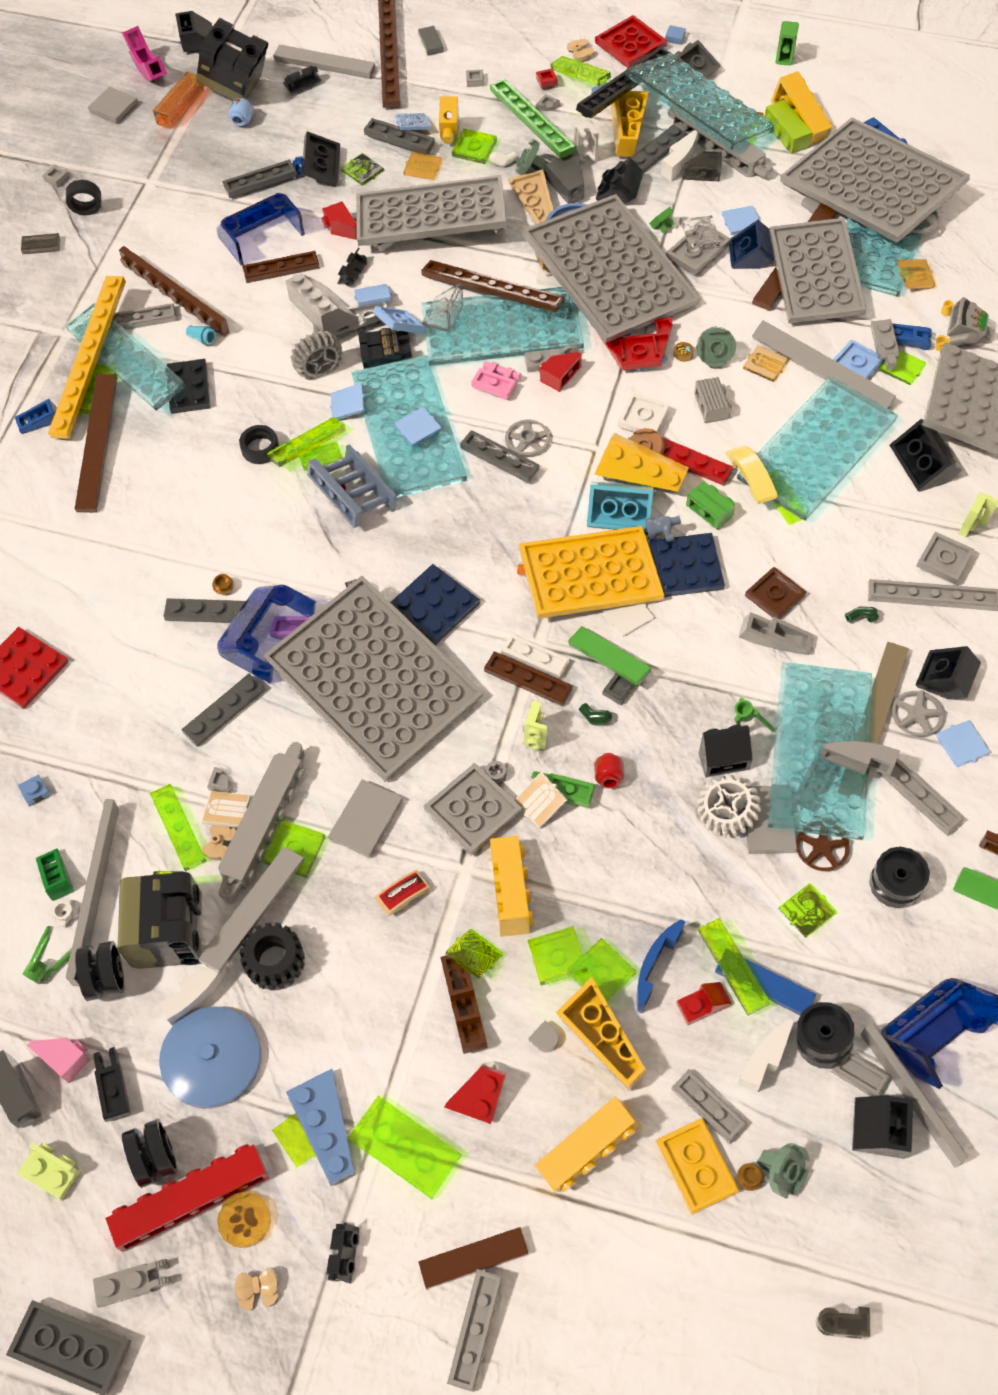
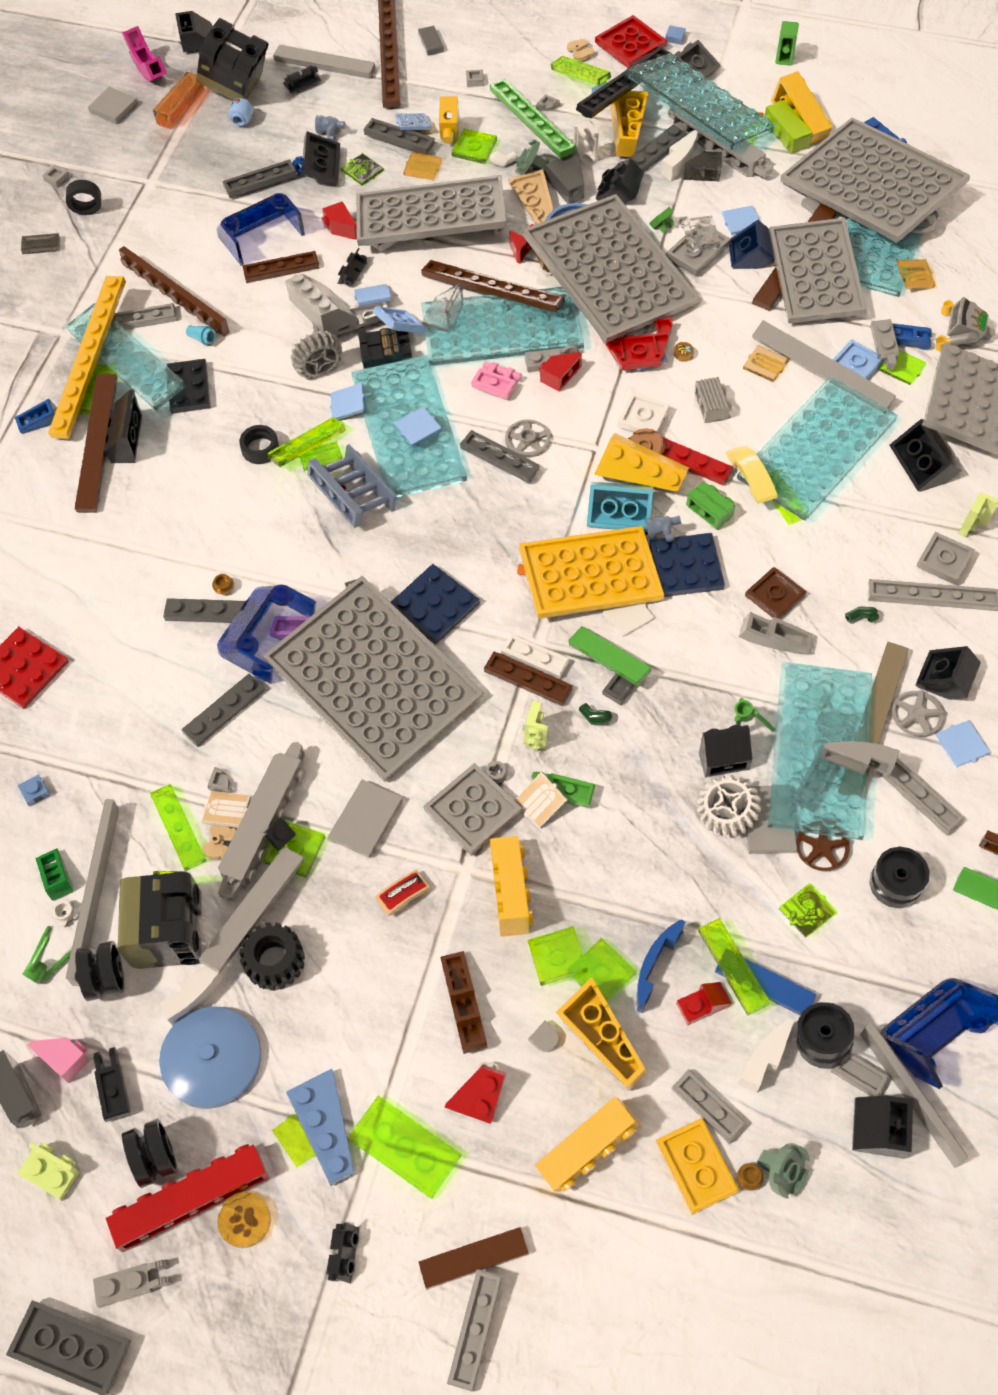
(124, 429): none -> black slope
(247, 1286): tan piece -> none
(279, 833): none -> black plate
(329, 125): none -> sand blue piece
(474, 953): clear neon green piece -> none
(519, 246): none -> red slope
(546, 78): red plate -> none
(609, 770): red head -> none
(716, 346): sand green tile -> none
(844, 1325): clear smoke leg -> none

